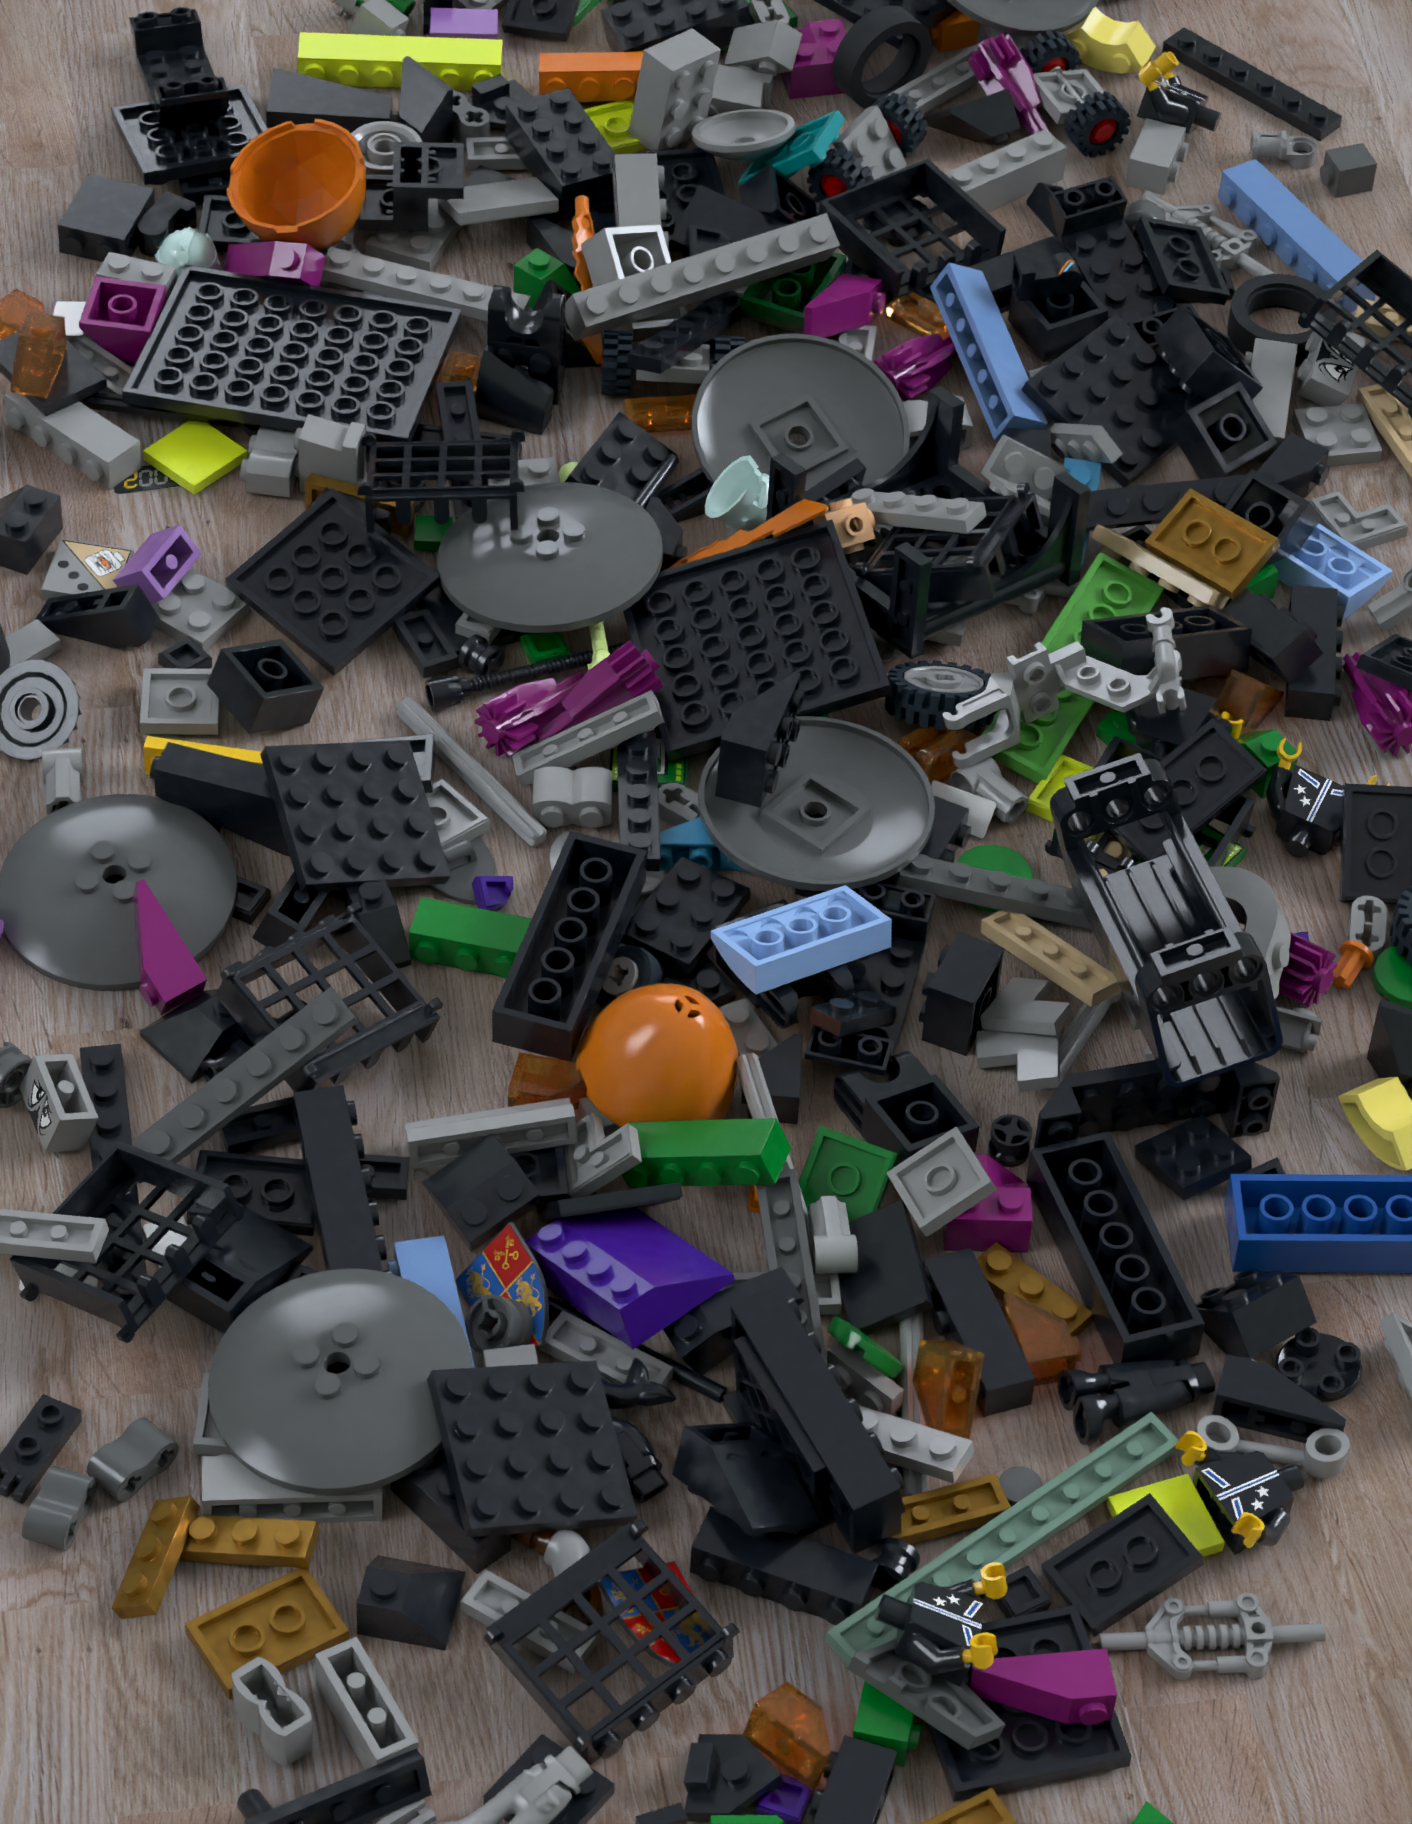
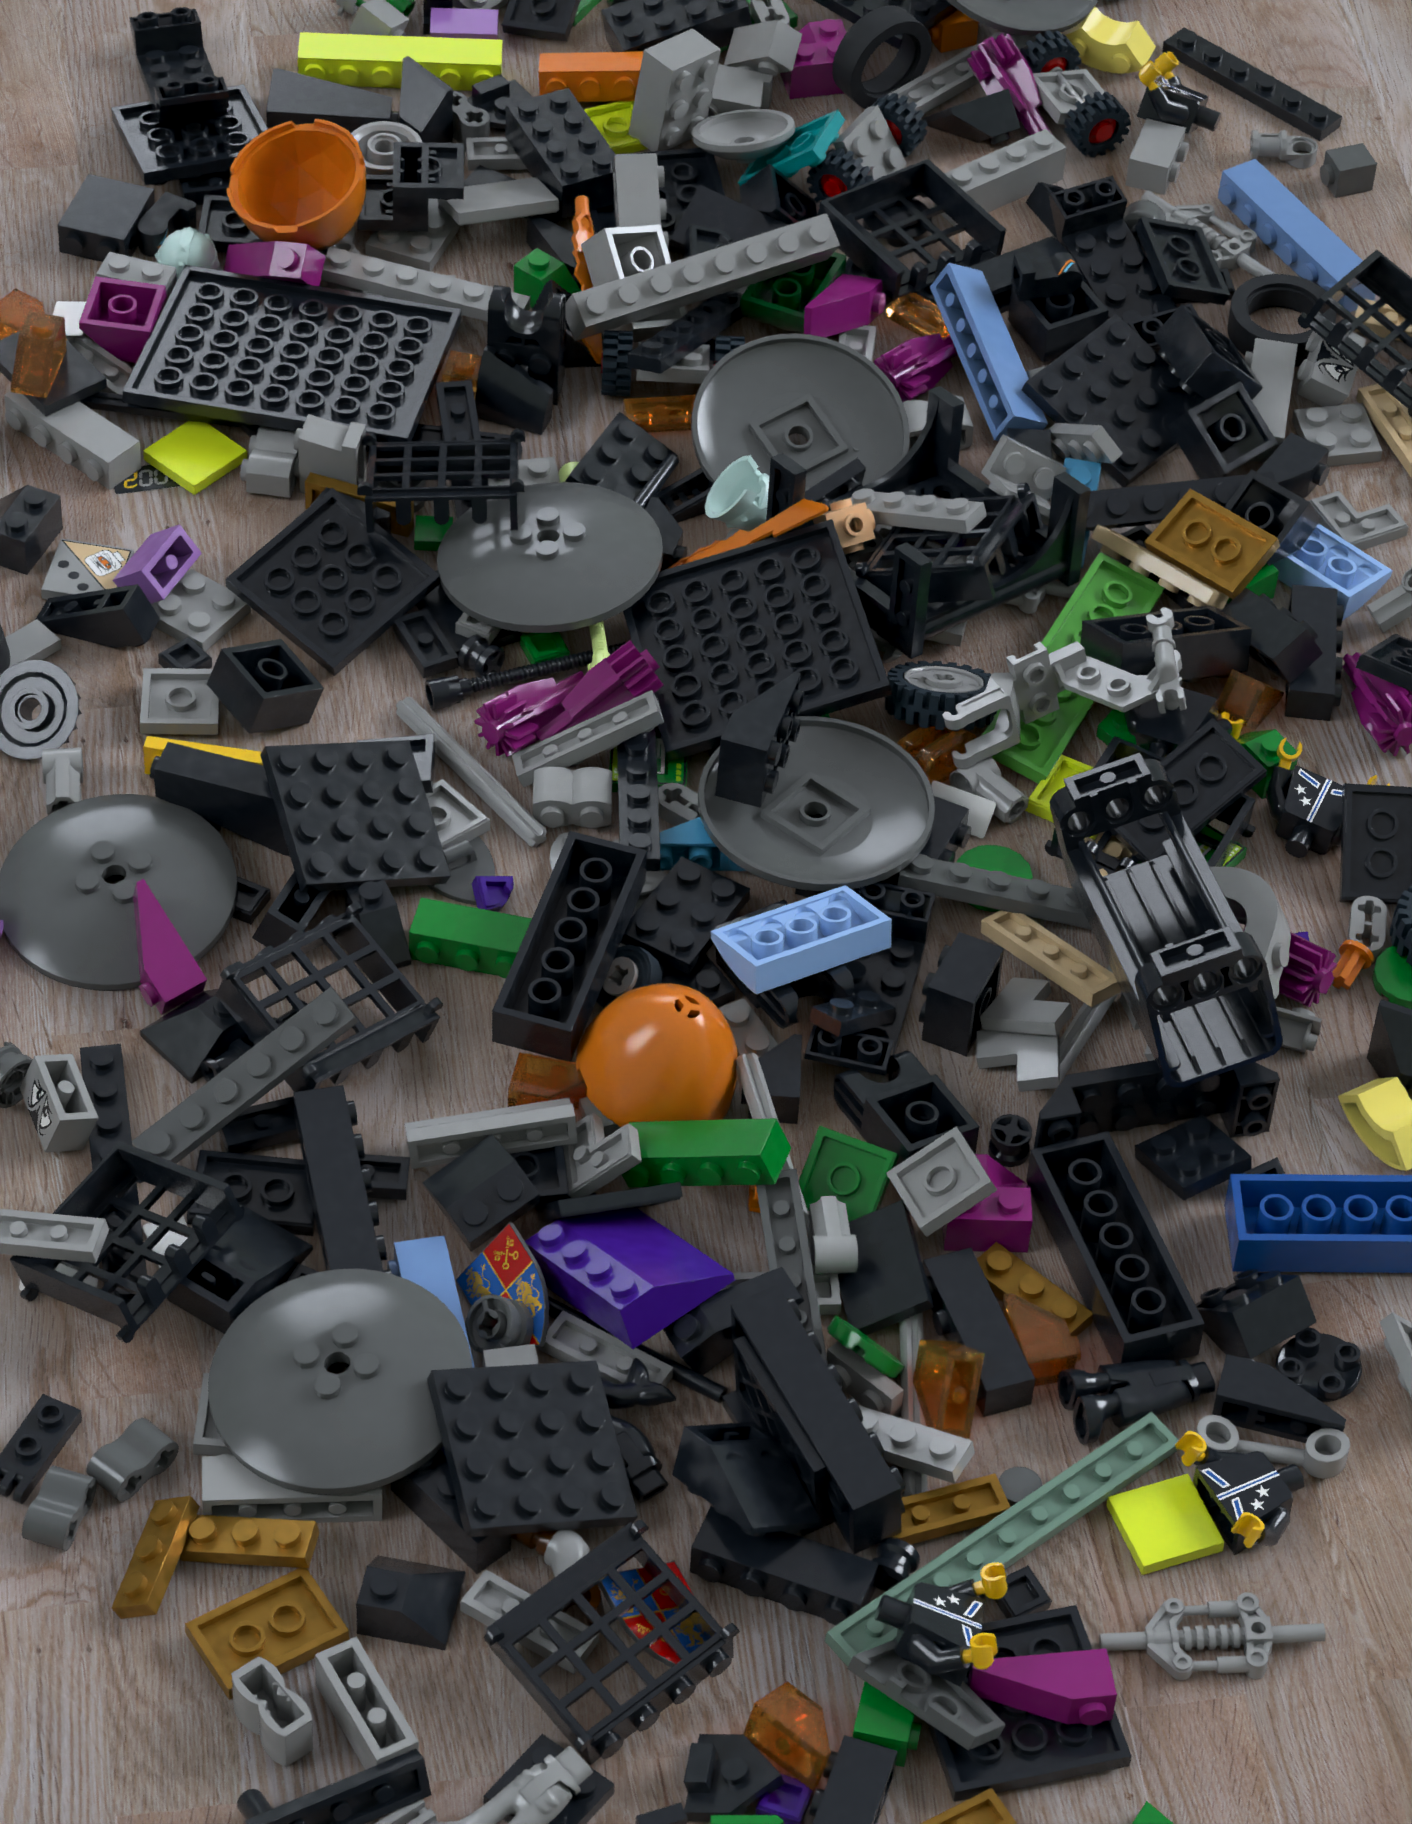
(1122, 1564): black plate -> none

